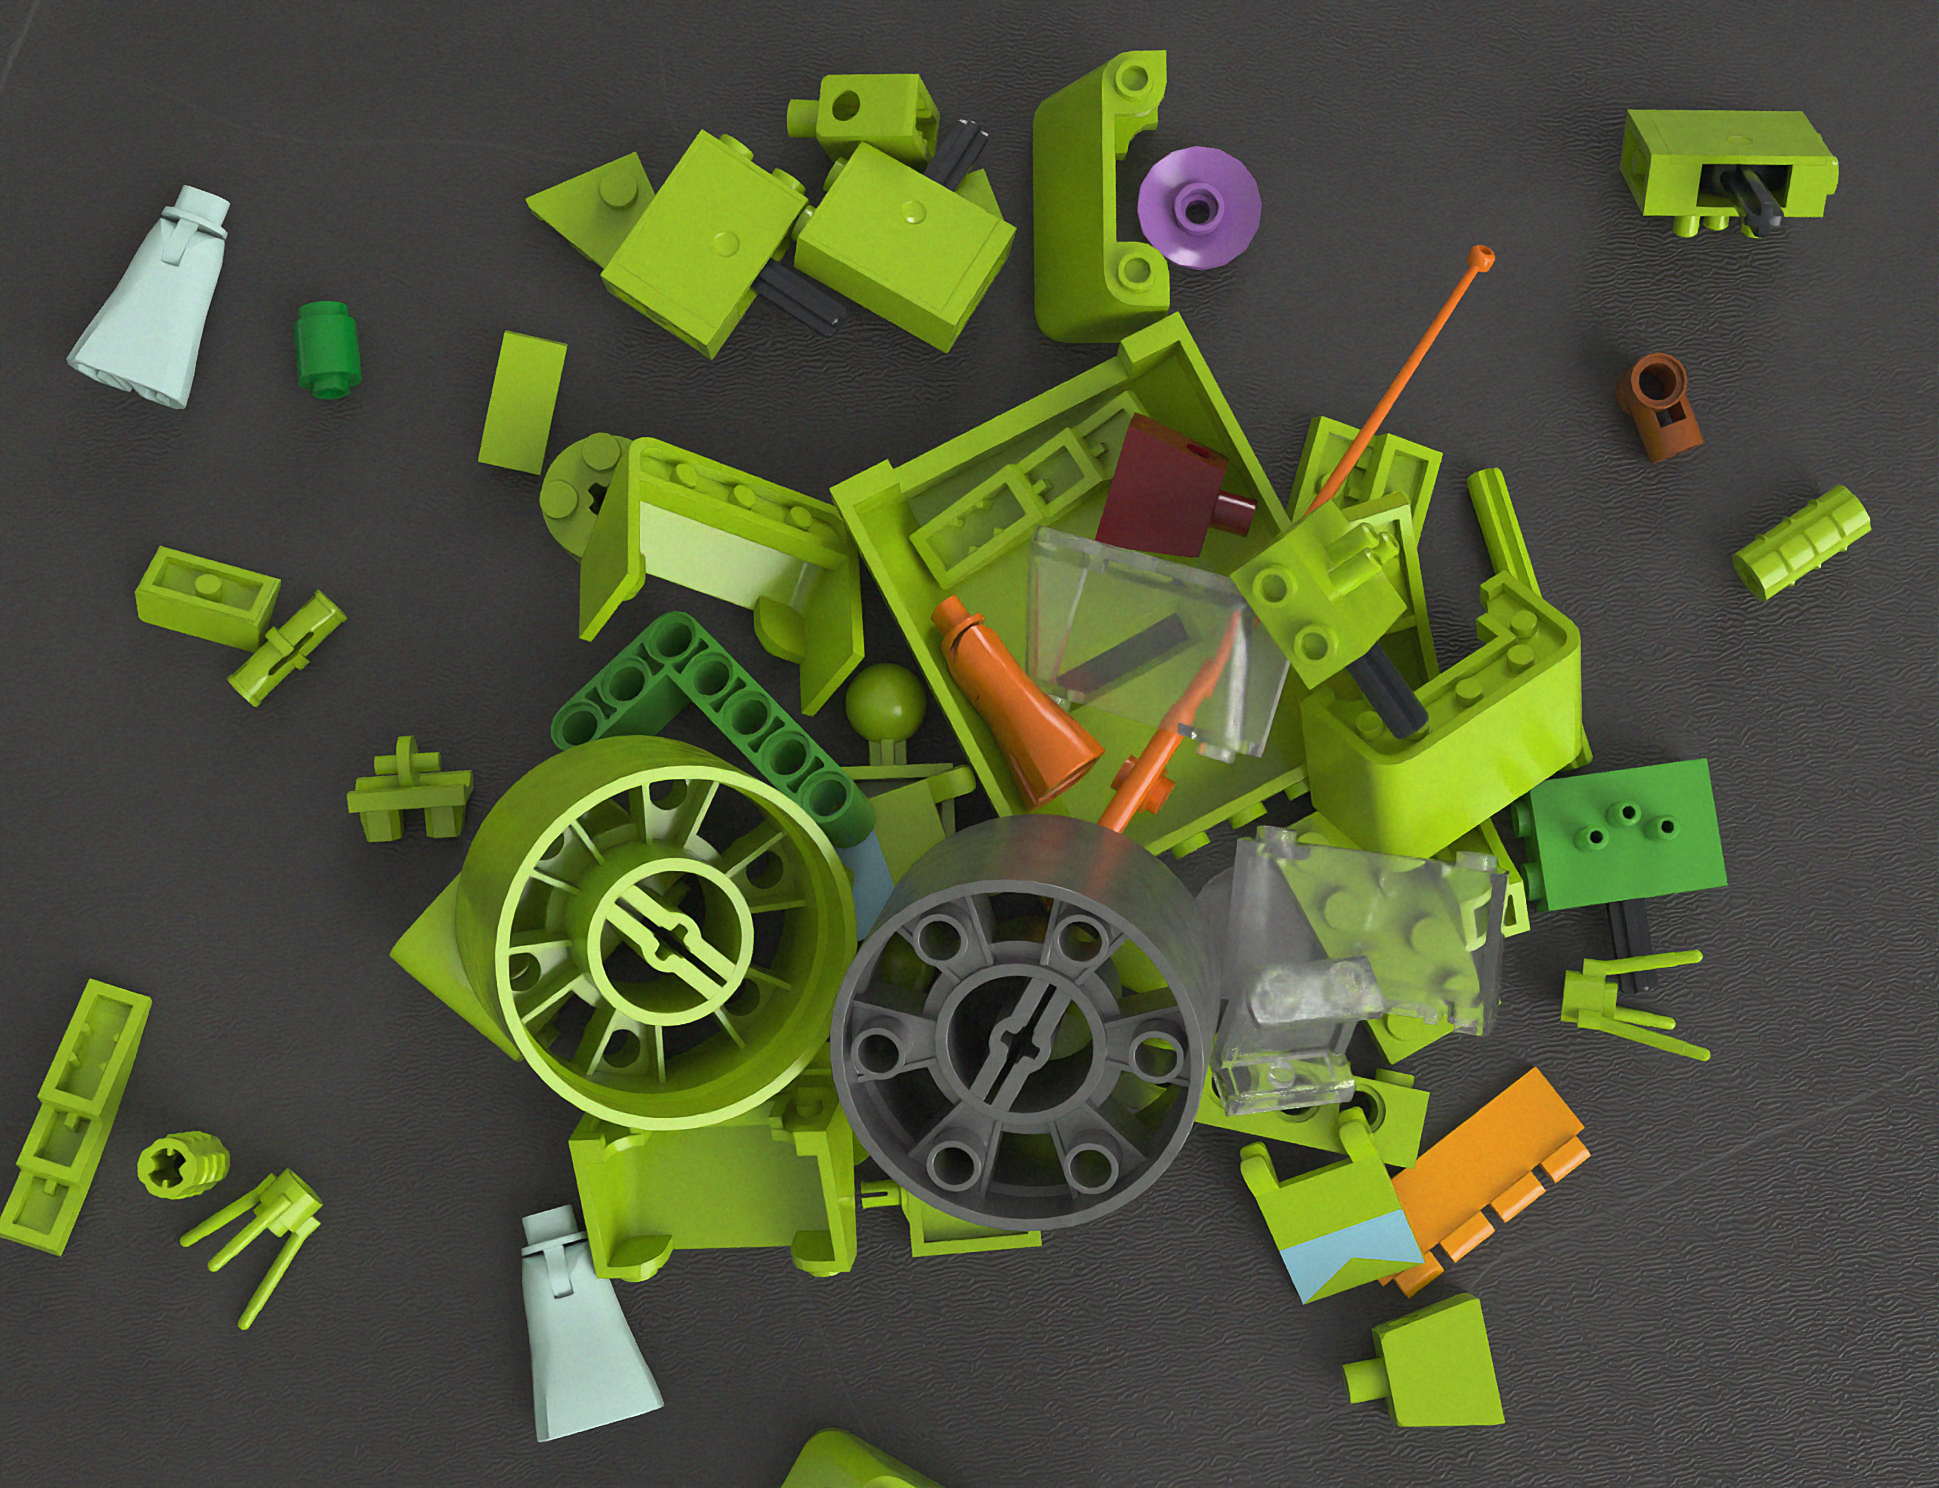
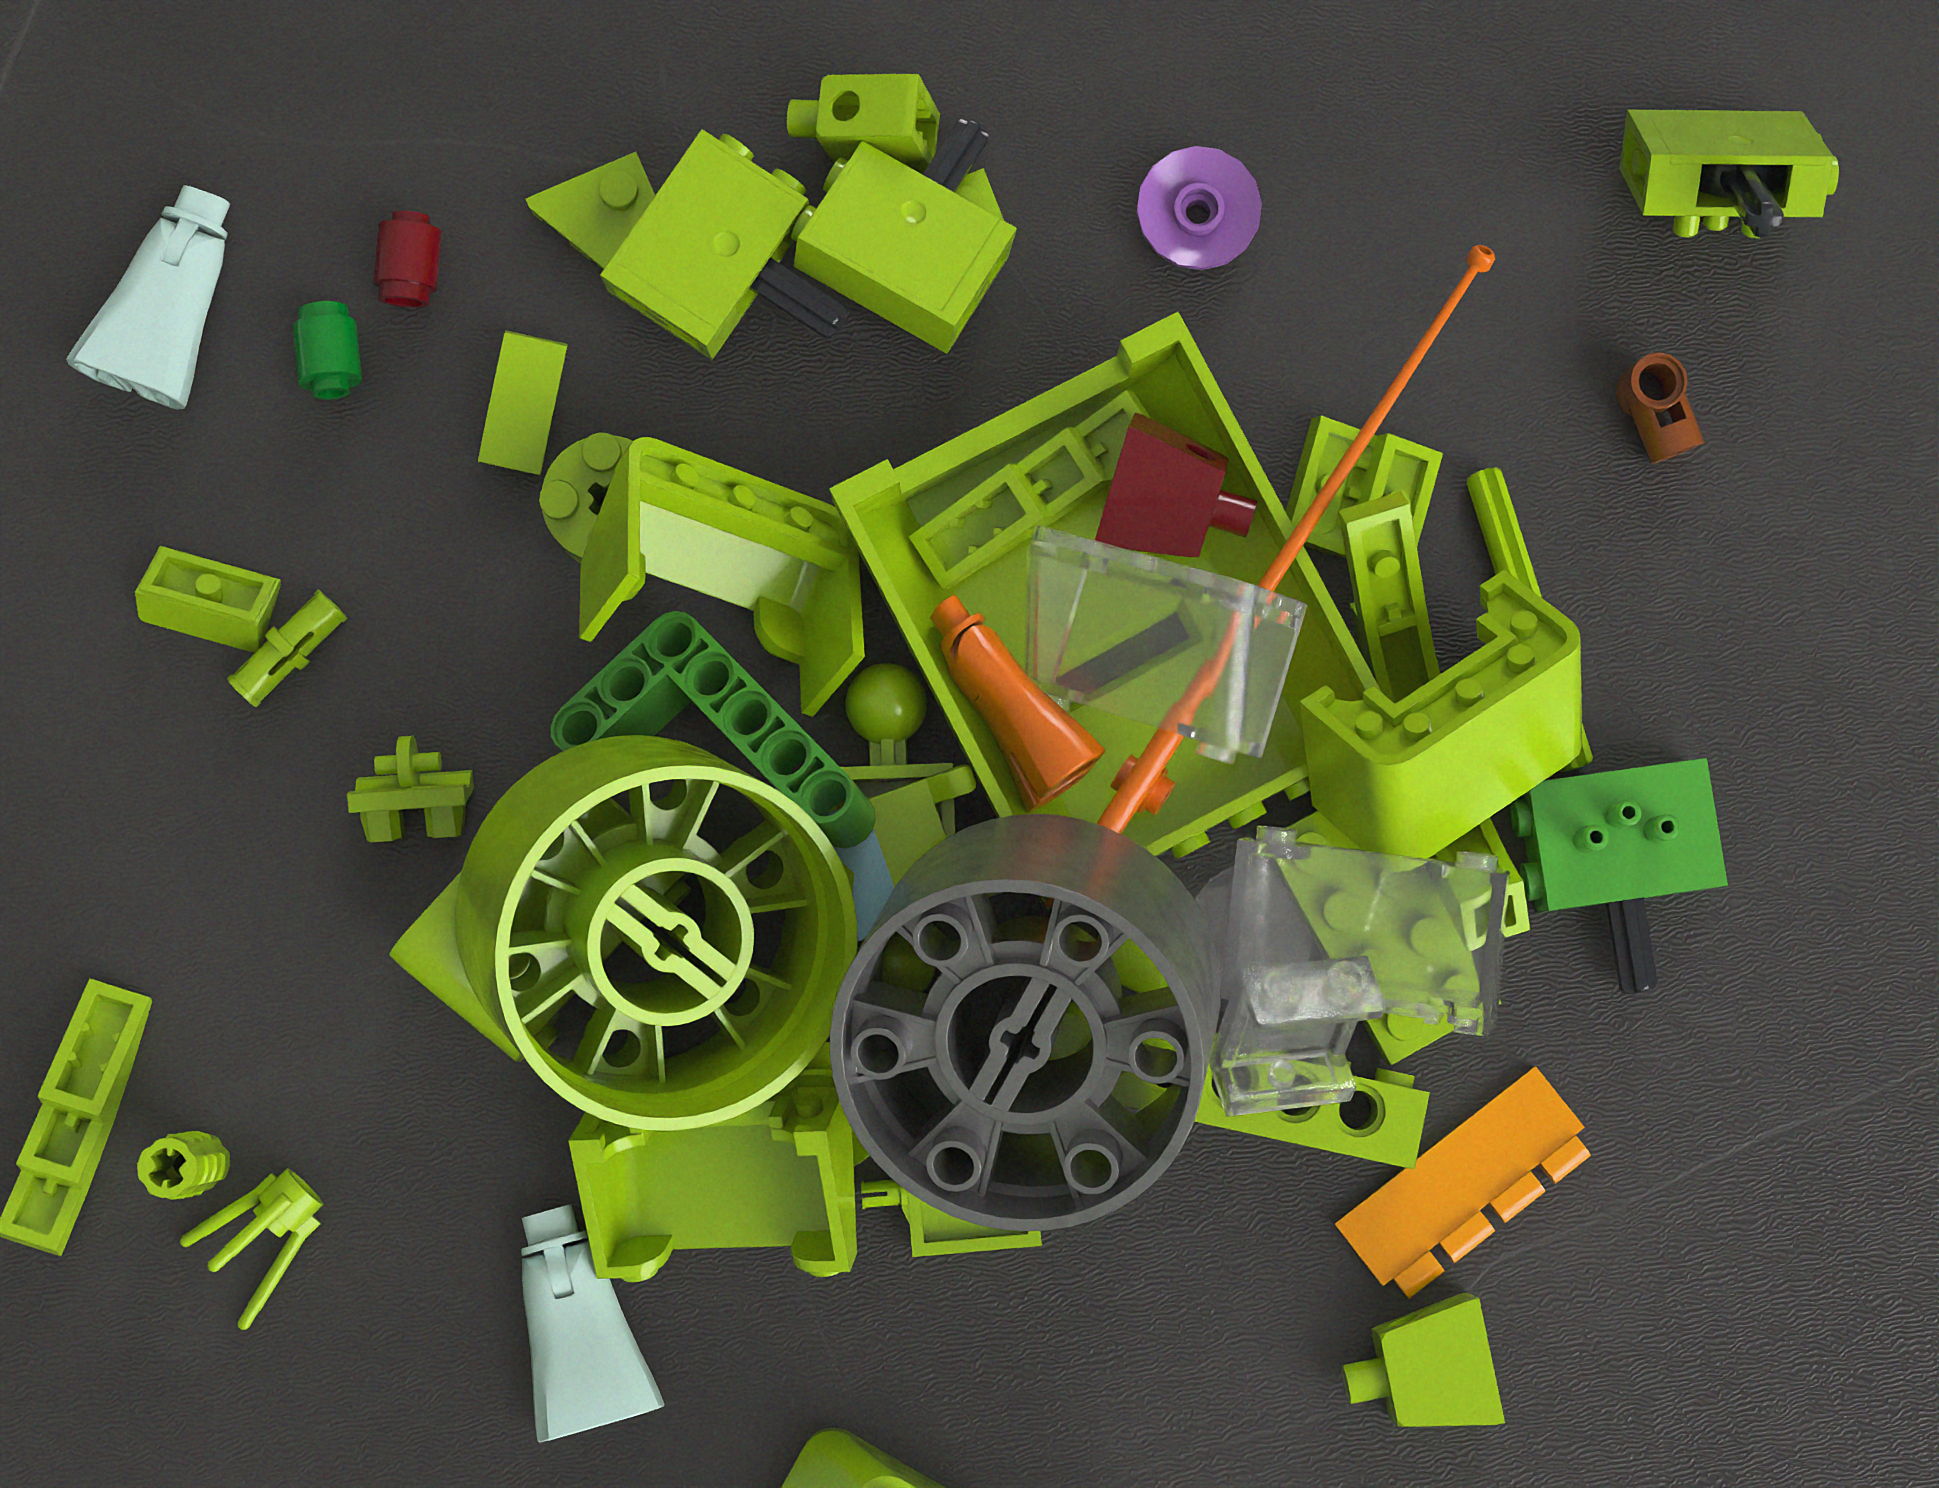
(407, 259): none -> dark red brick
(1083, 278): lime windscreen -> none
(1329, 605): lime piece -> none
(1335, 1221): lime flag -> none
(1592, 1002): lime plant -> none
(1801, 542): lime axle -> none

